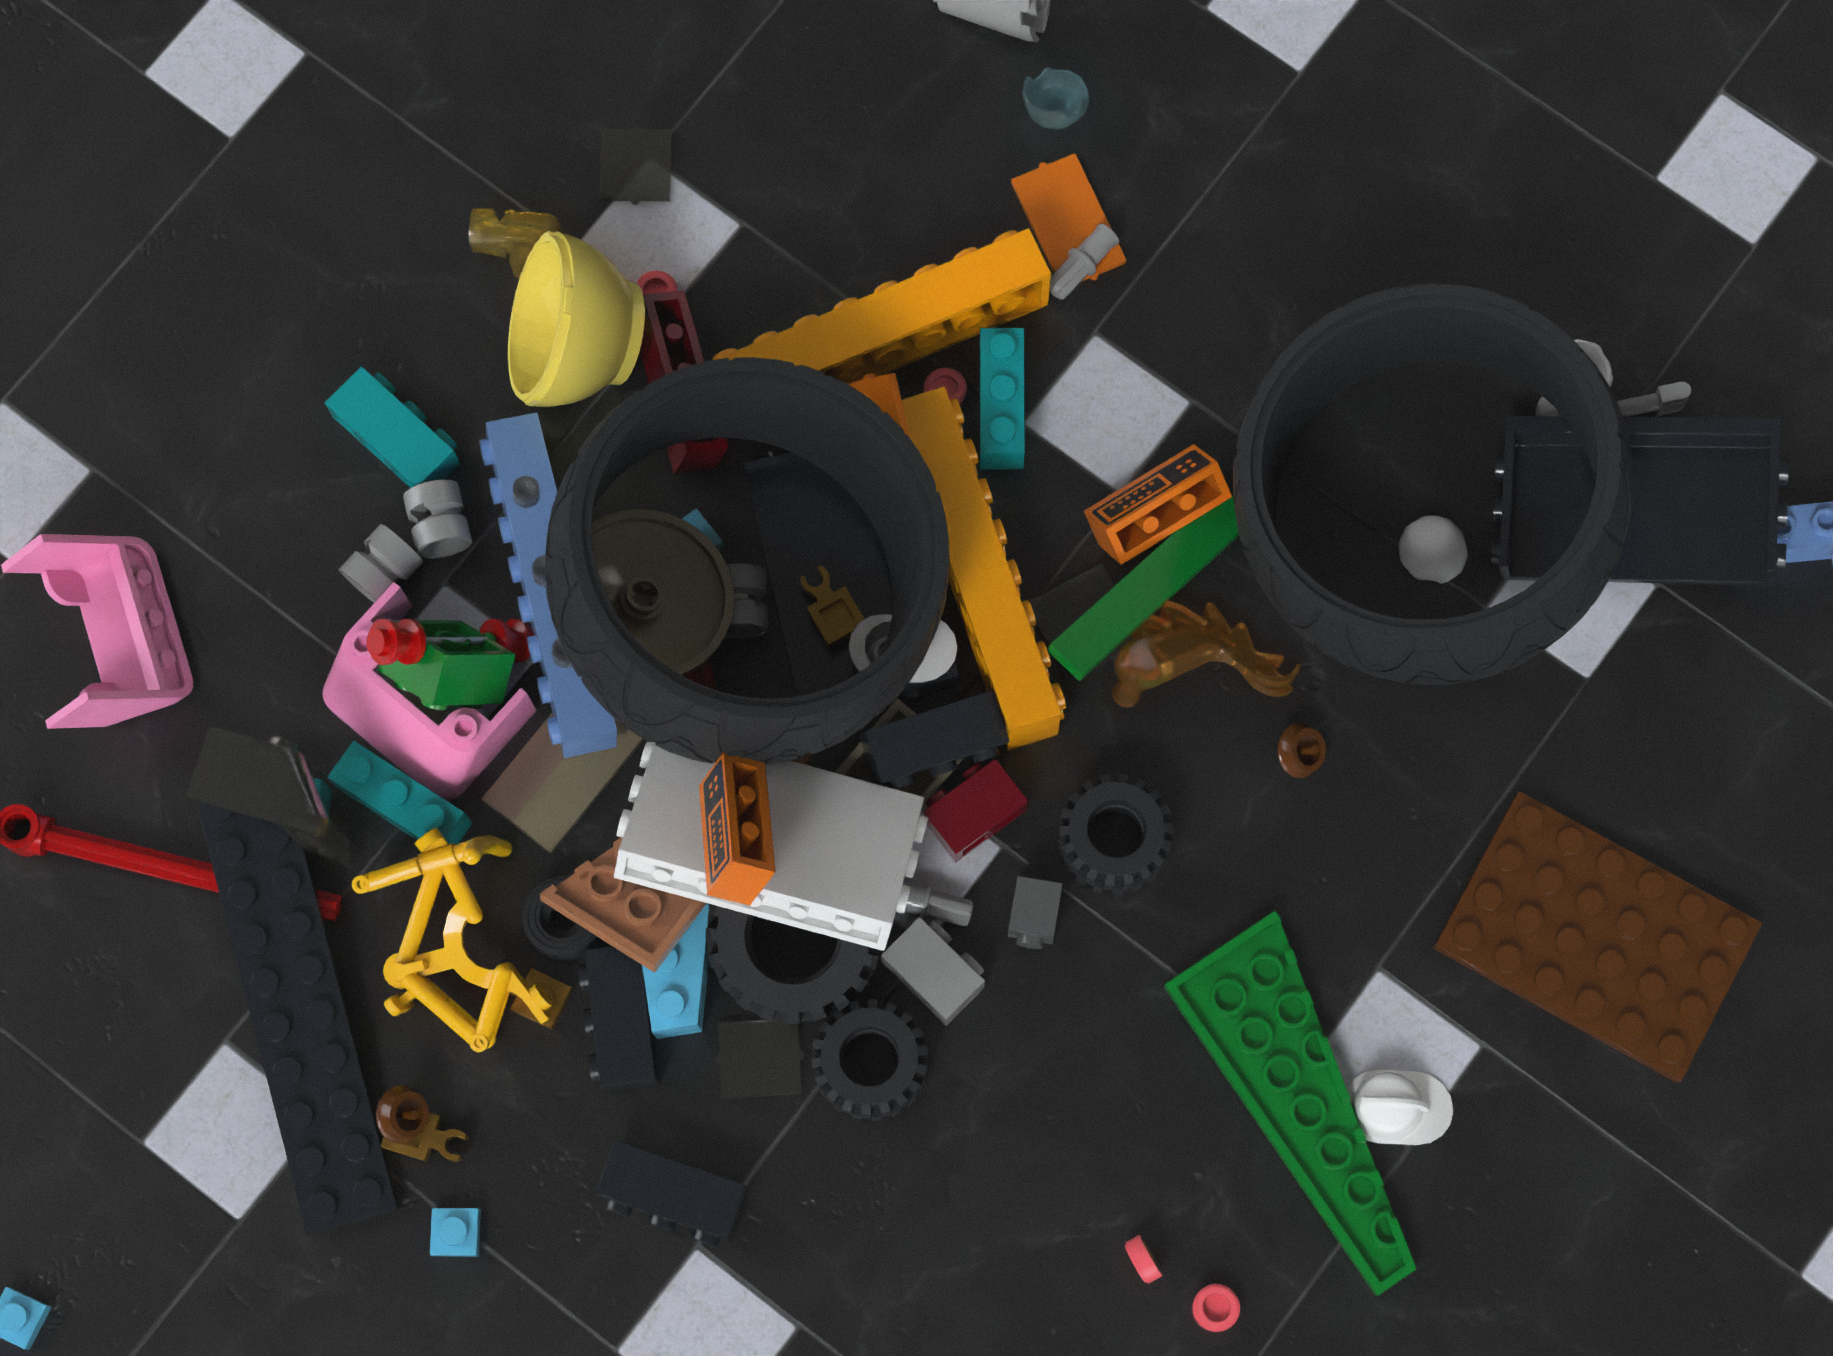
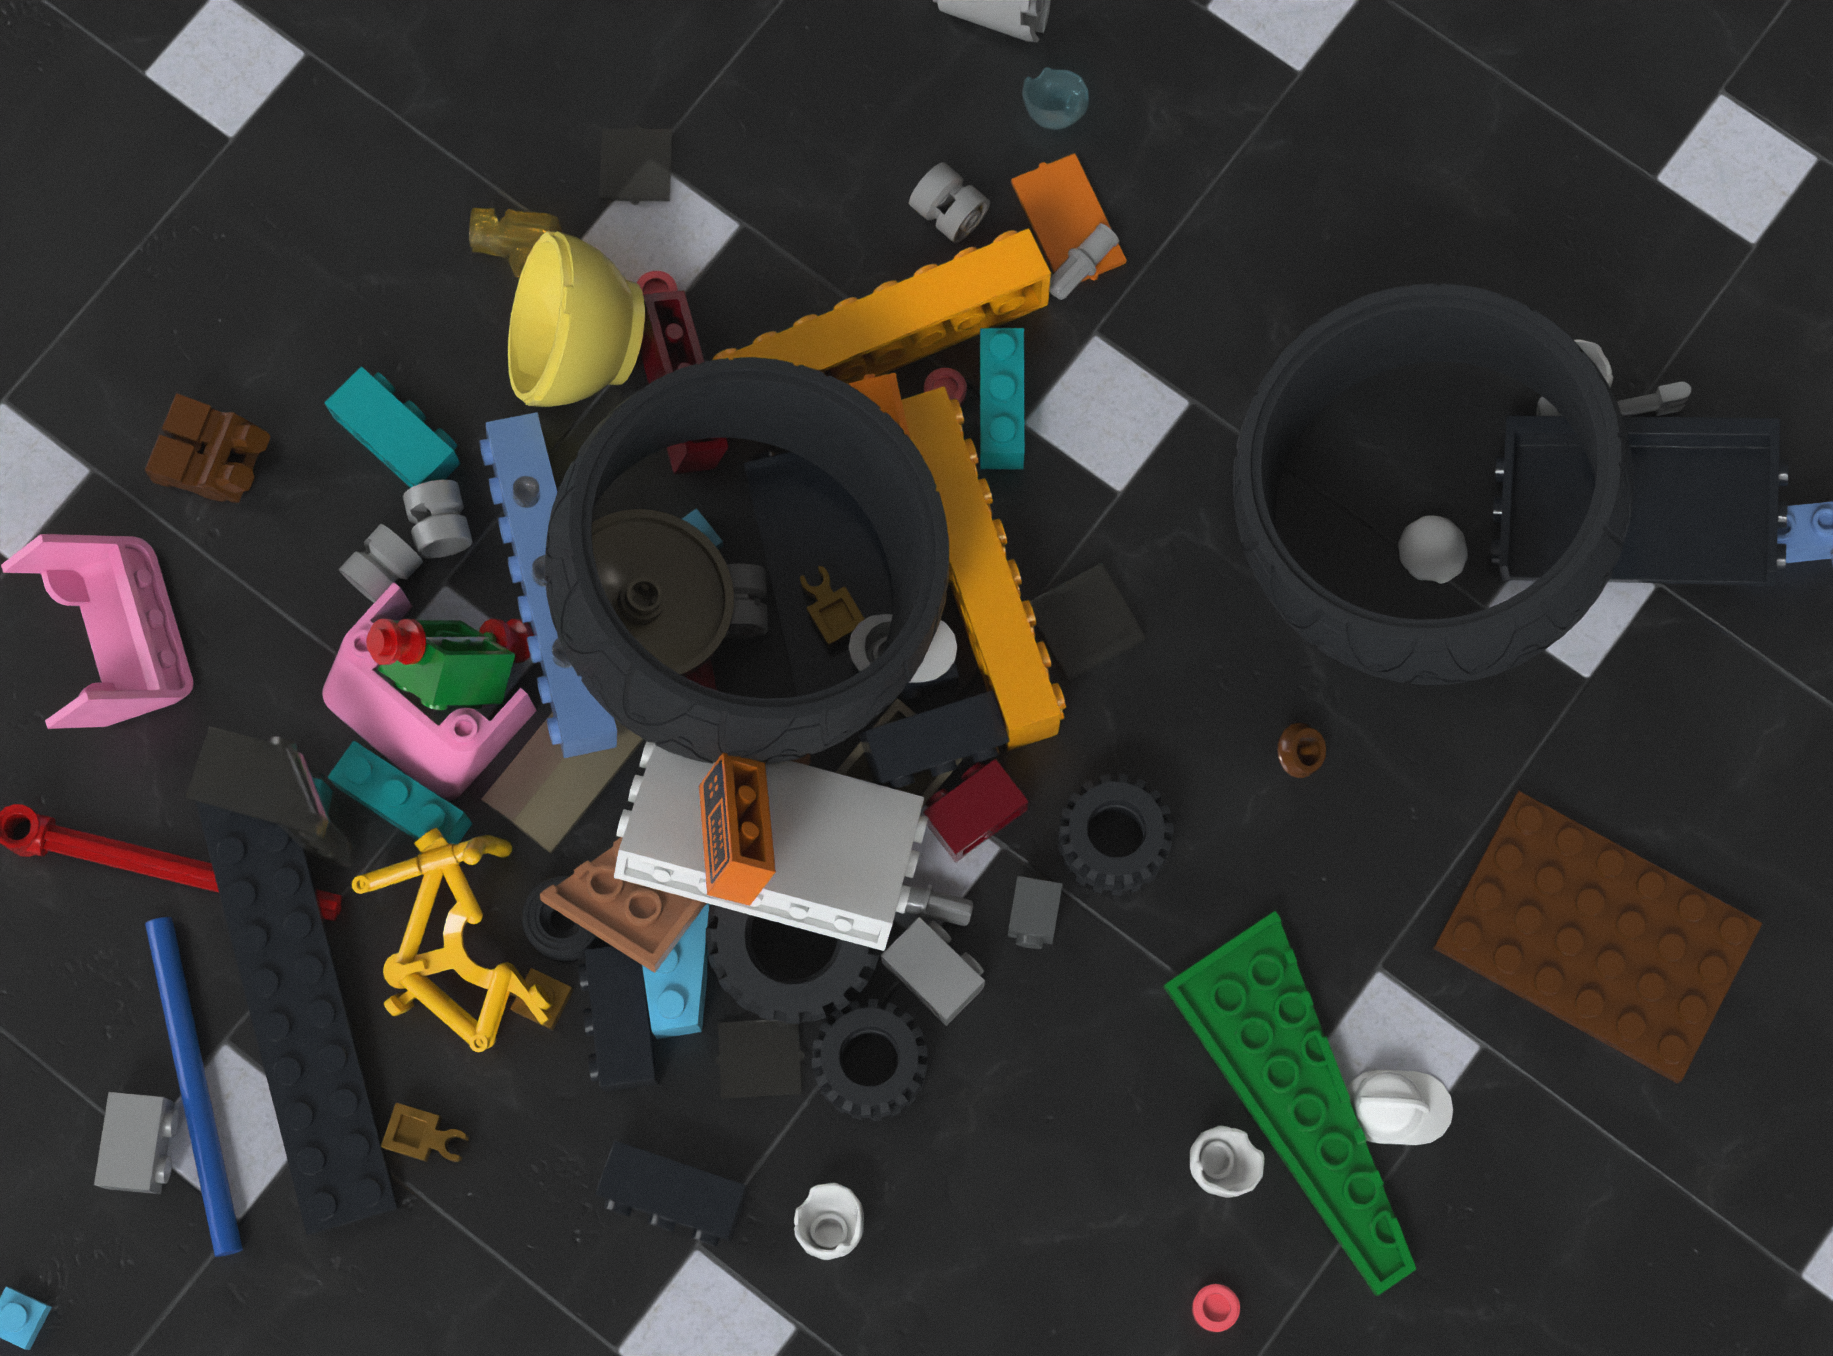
(136, 1143): none -> light grey brick
(193, 1087): none -> blue piece
(206, 451): none -> reddish brown hips
(401, 1114): reddish brown hat -> none
(455, 1232): medium azure plate -> none
(829, 1221): none -> white hair
(943, 191): none -> light grey wheel
(1143, 1259): coral tile -> none
(1144, 590): green tile -> none
(1157, 504): orange brick -> none
(1184, 641): clear orange animal -> none
(1226, 1162): none -> white hair

